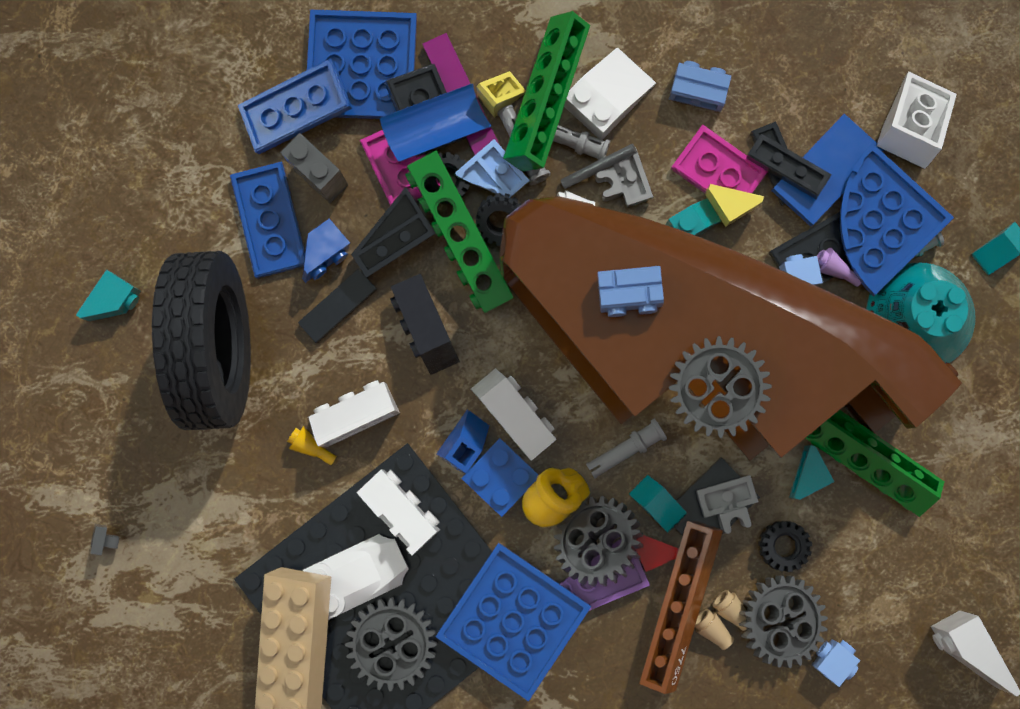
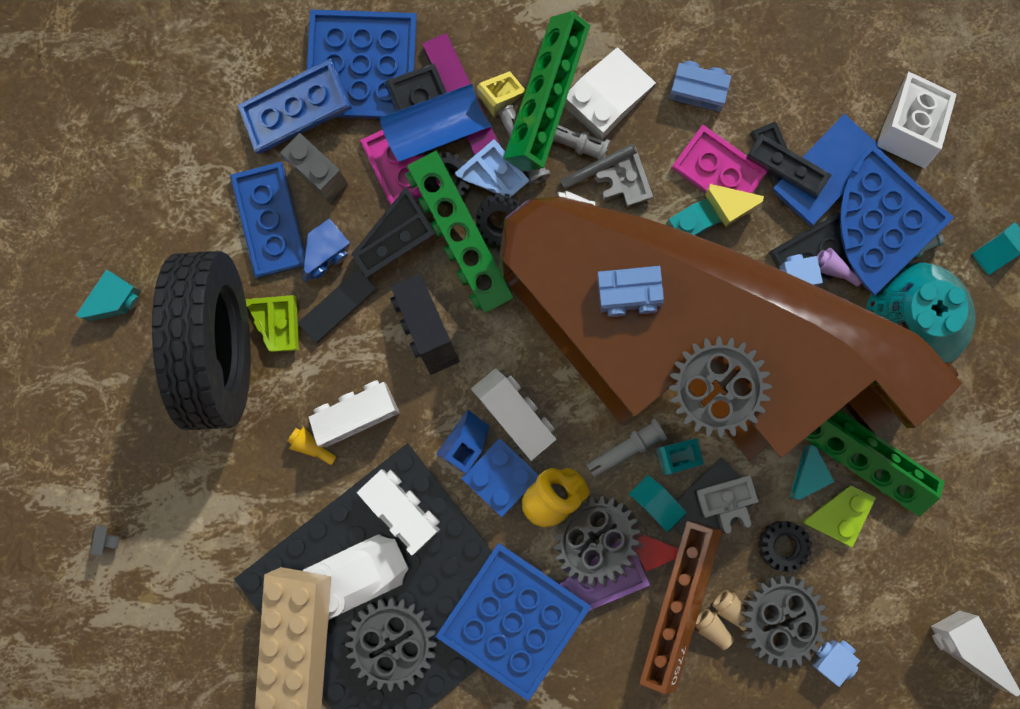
(276, 321): none -> lime wing
(679, 456): none -> teal slope
(843, 515): none -> lime wing

